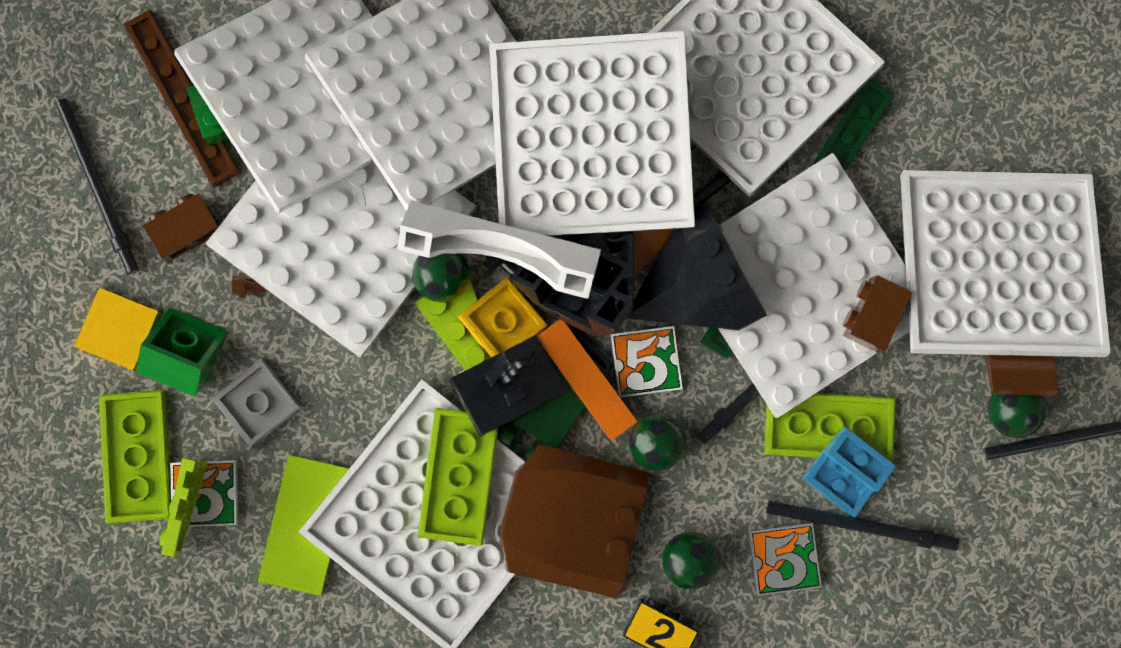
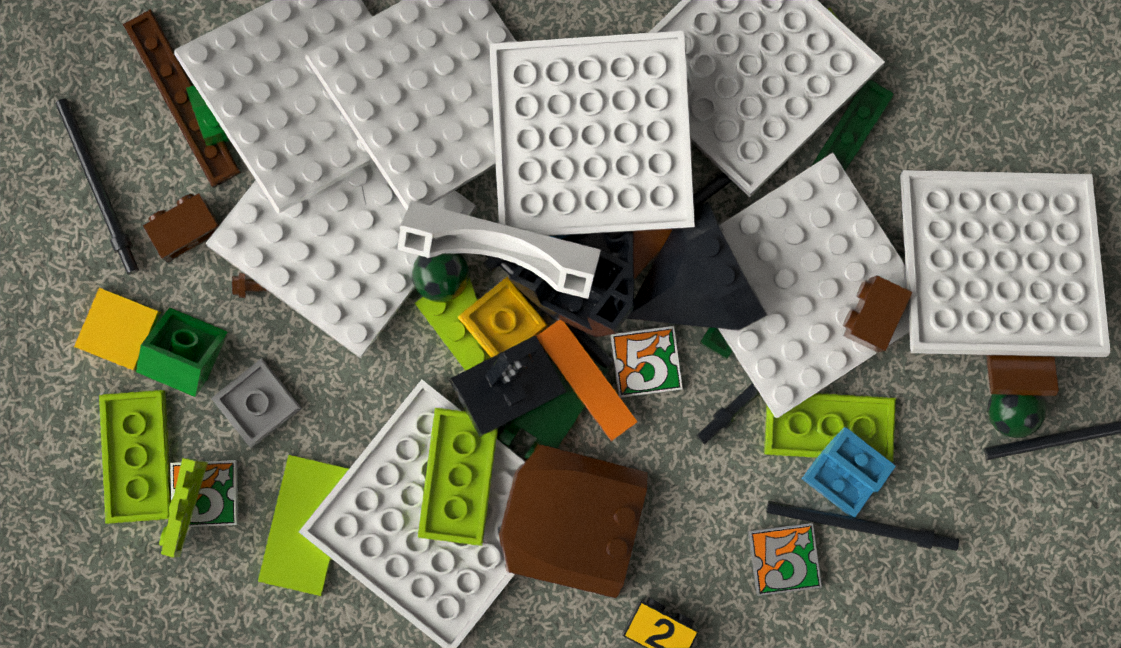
(657, 442): dark green piece -> none
(691, 560): dark green piece -> none

